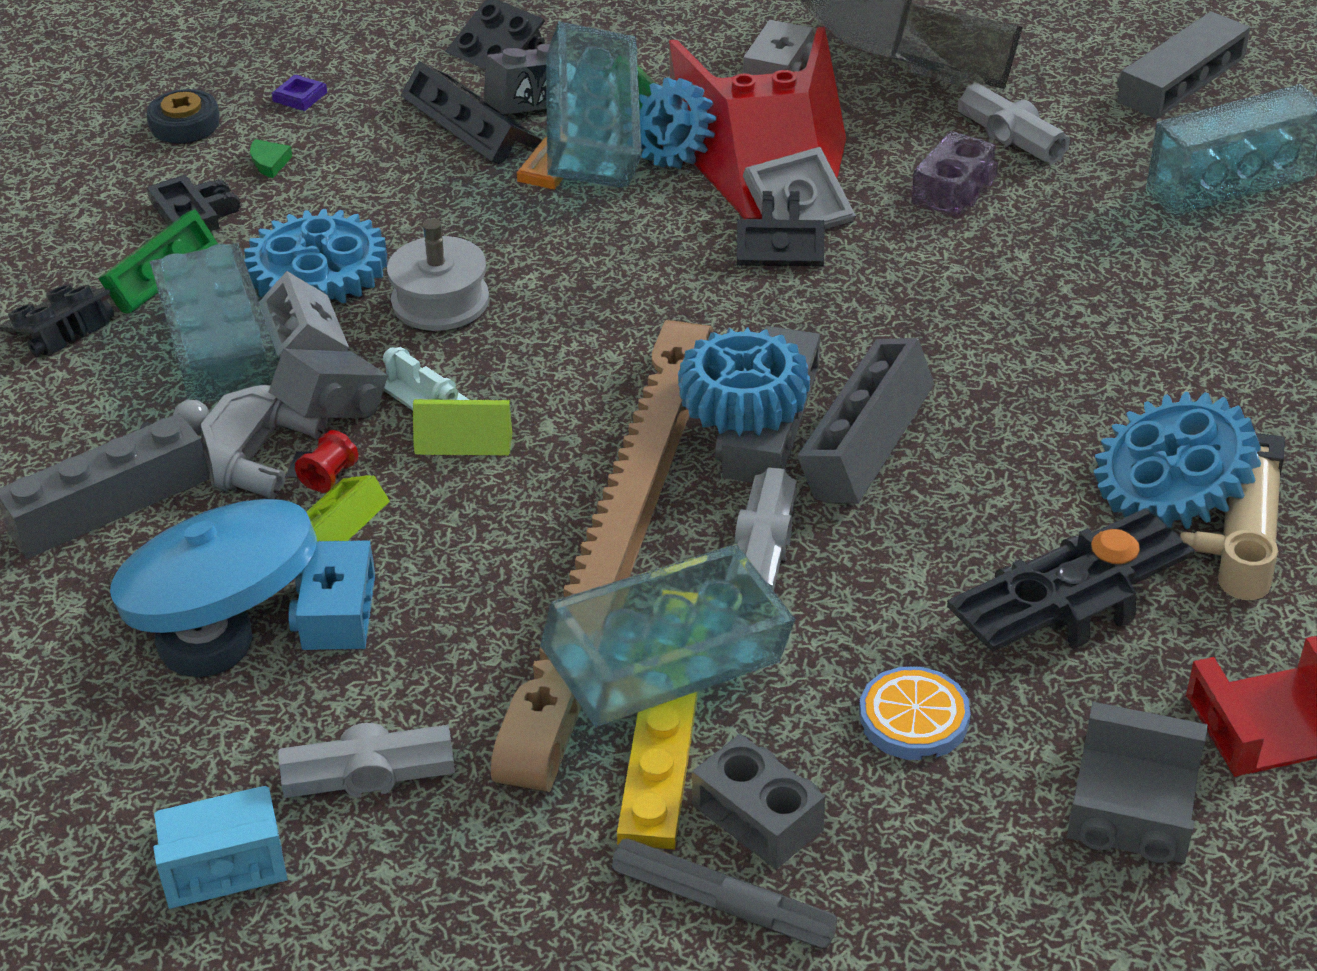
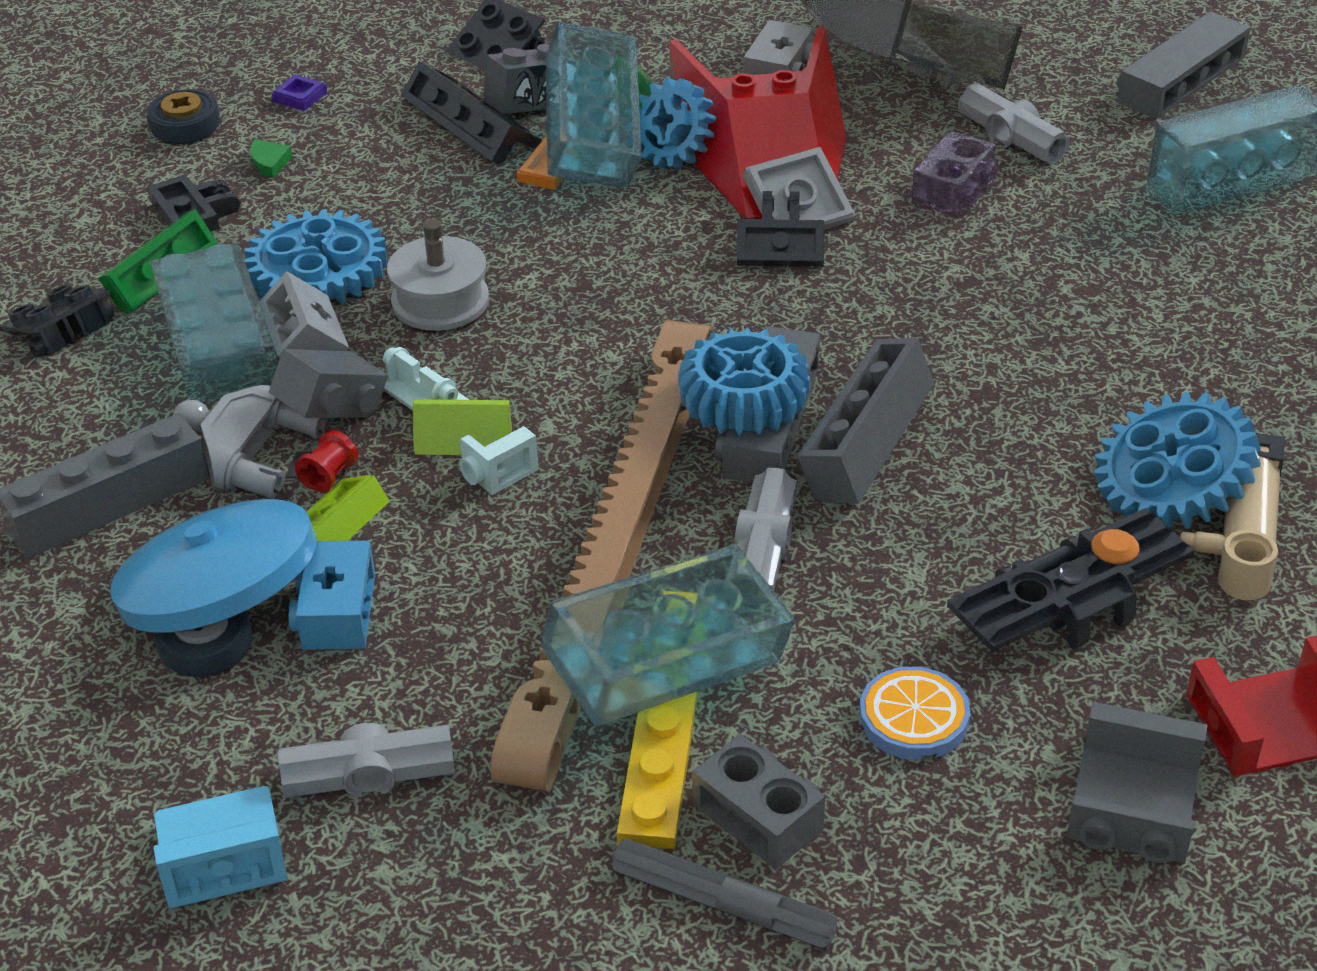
(499, 462): none -> light aqua bracket

